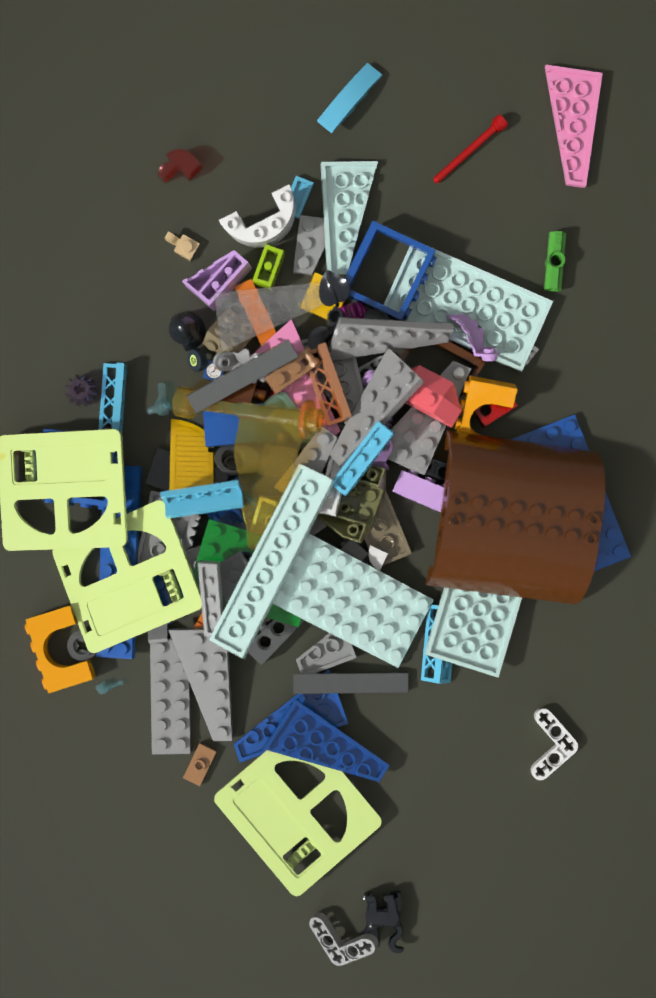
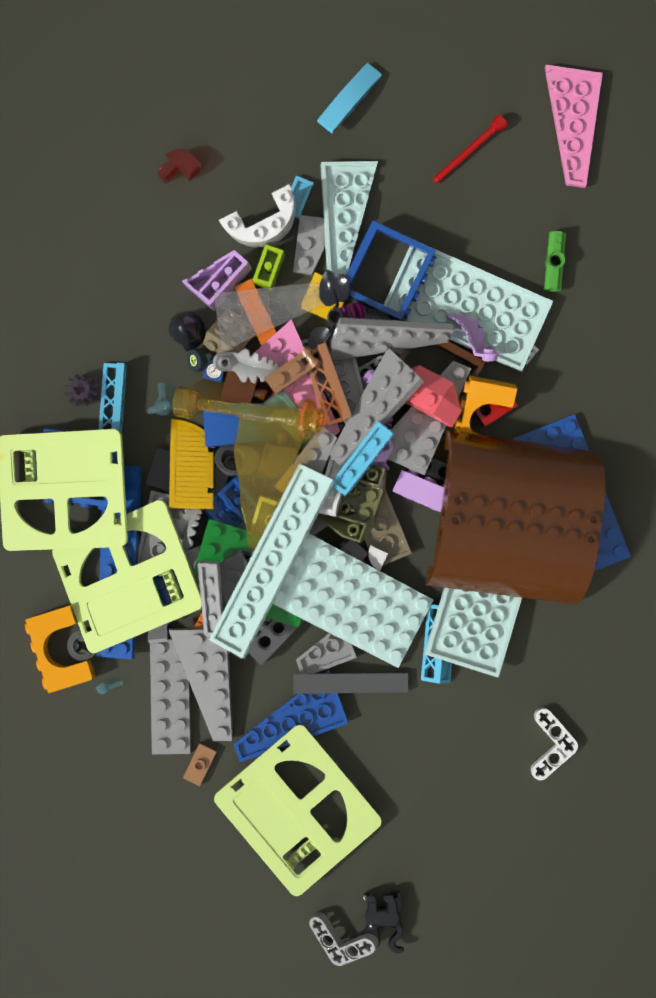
(184, 247): tan plate -> none
(203, 499): medium azure fence -> none
(242, 375): dark grey tile -> none
(314, 740): blue wing -> none

